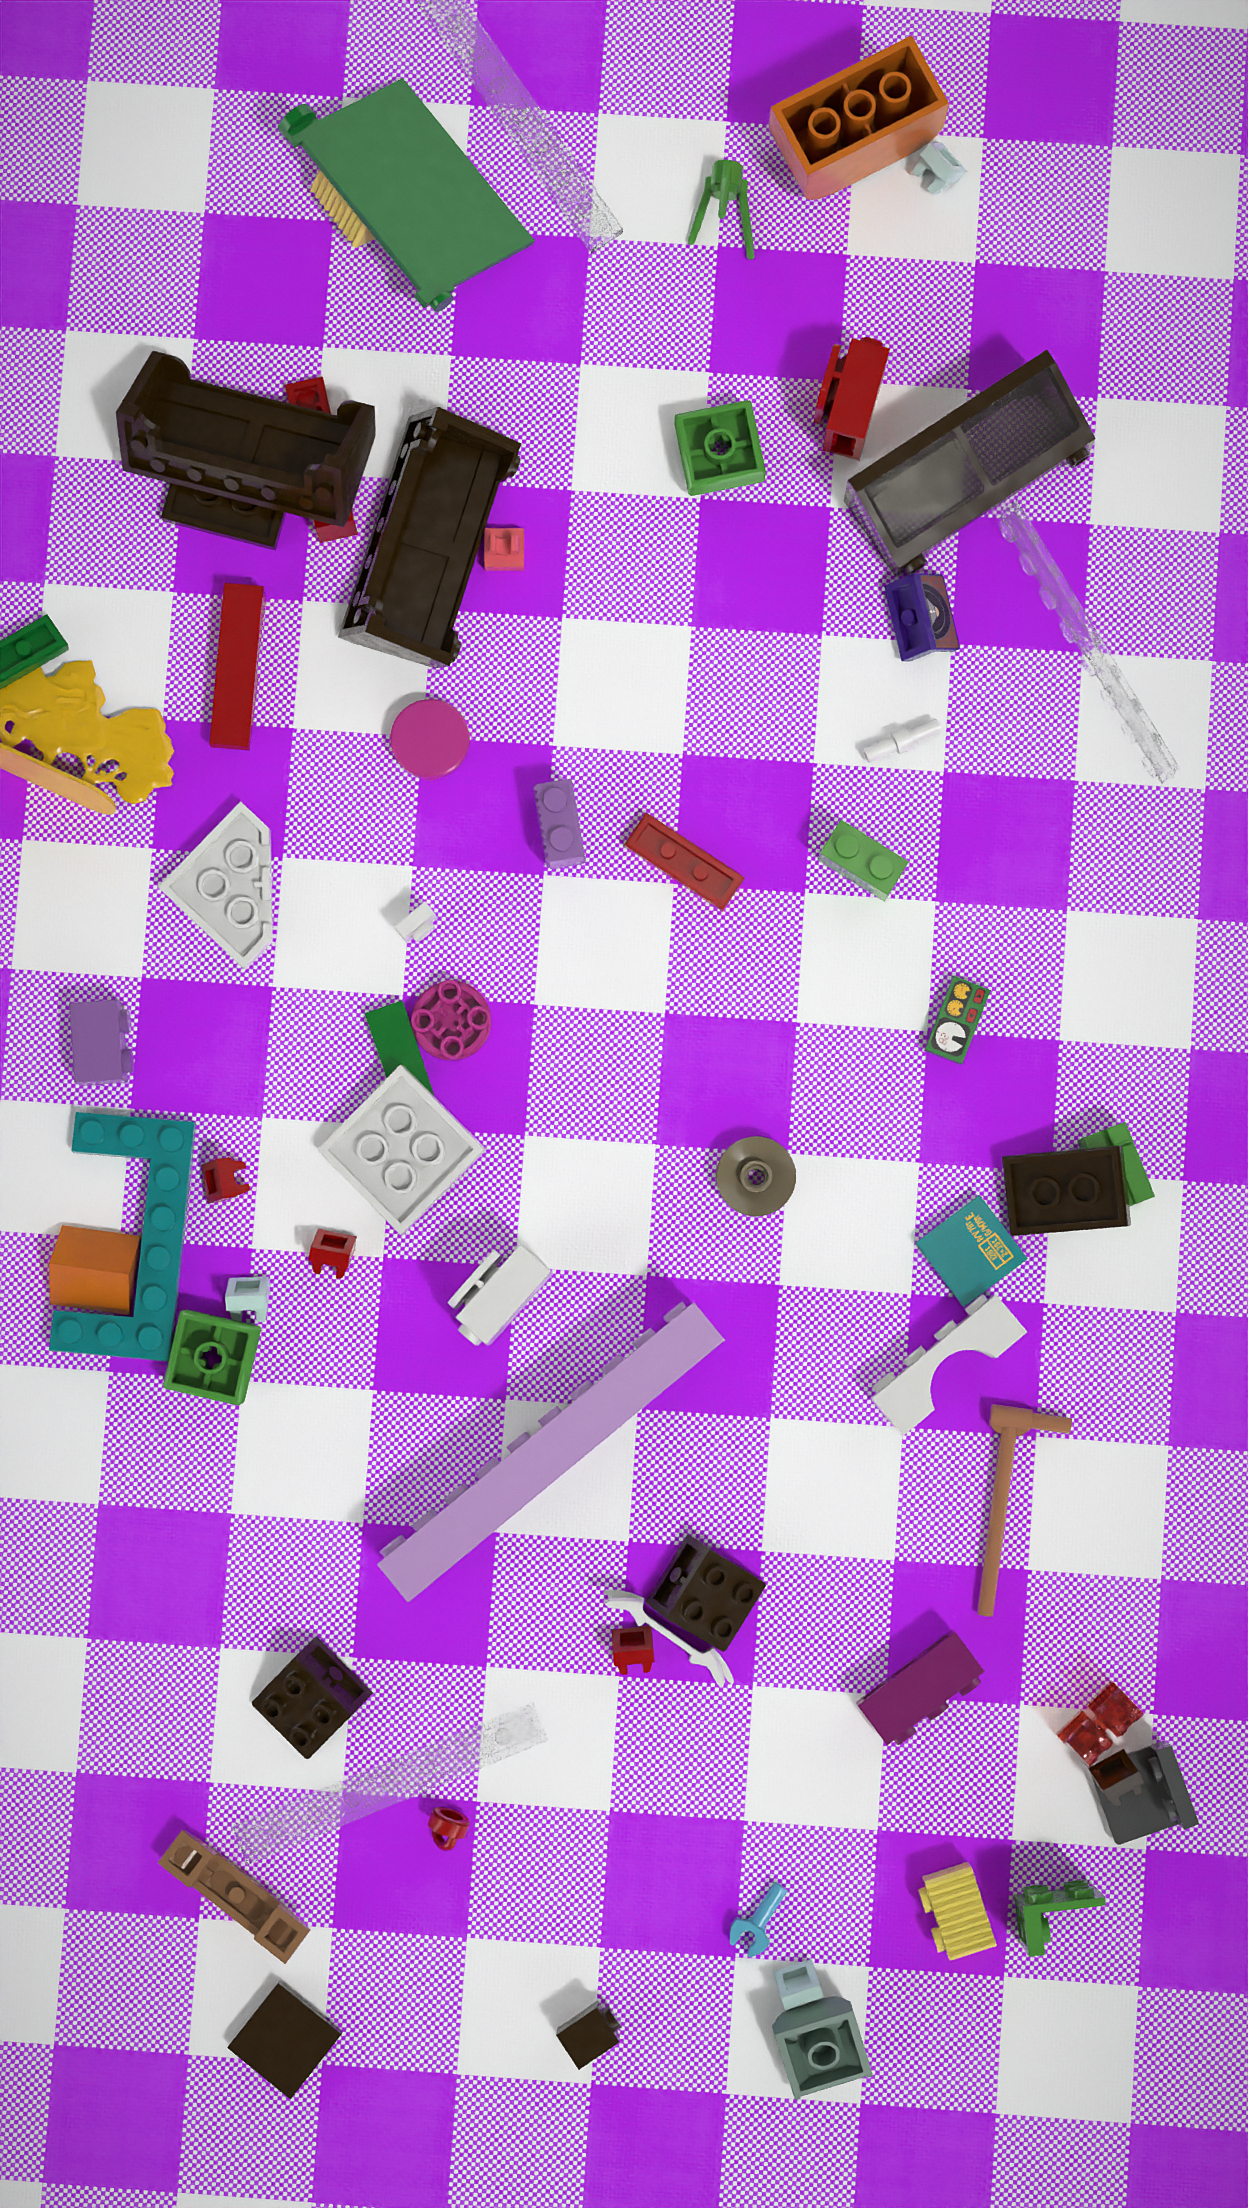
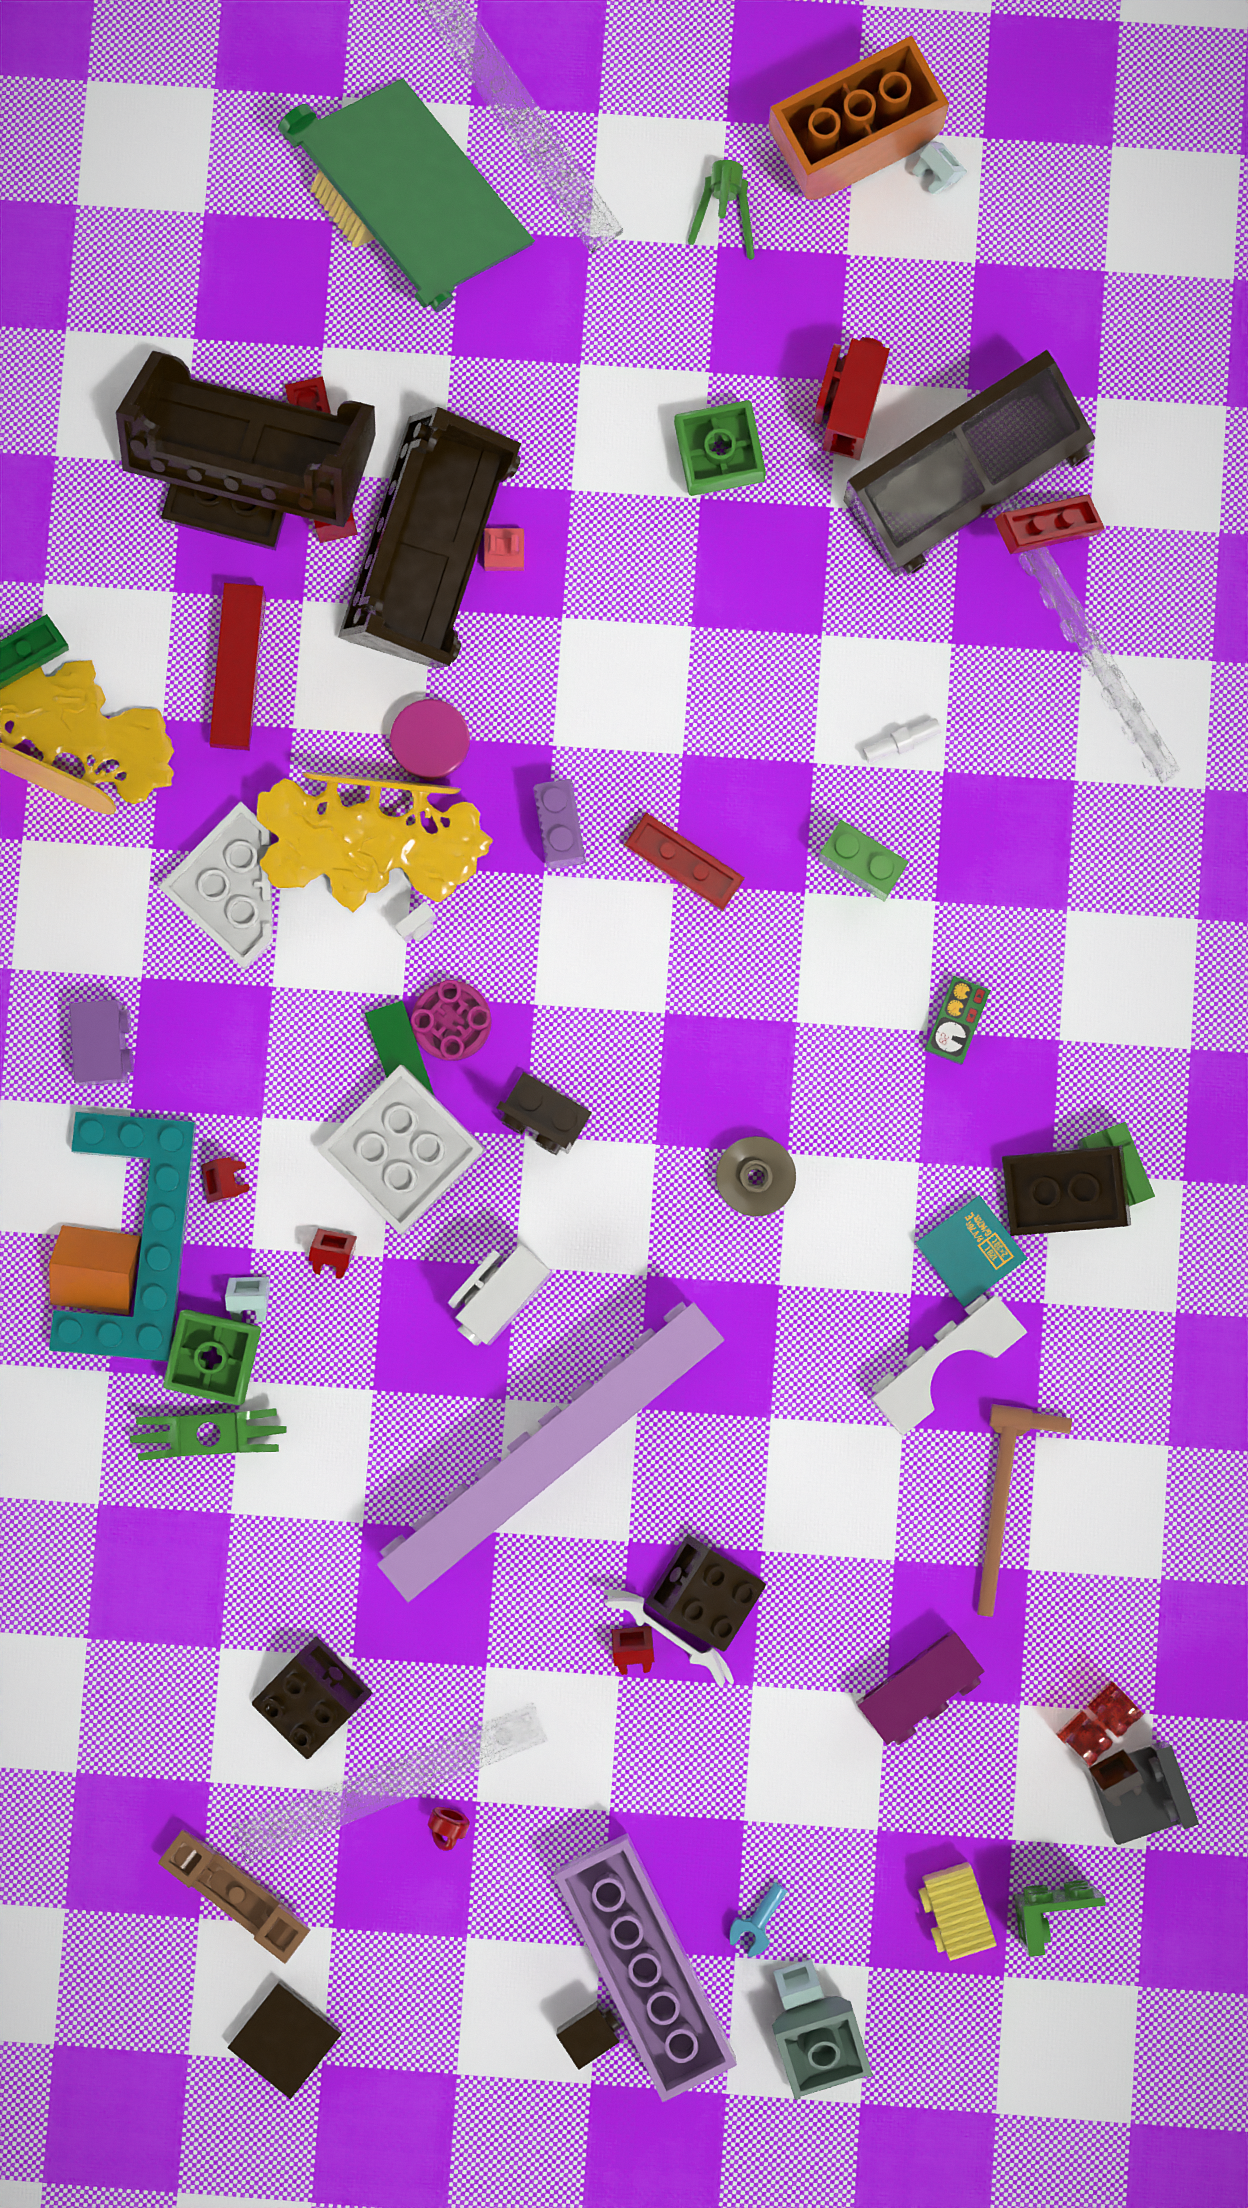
(184, 1434): none -> bright green piece
(362, 844): none -> yellow plant
(543, 1113): none -> dark brown bracket
(645, 1967): none -> lavender brick
(921, 616): dark purple panel -> none
(1049, 524): none -> red tile

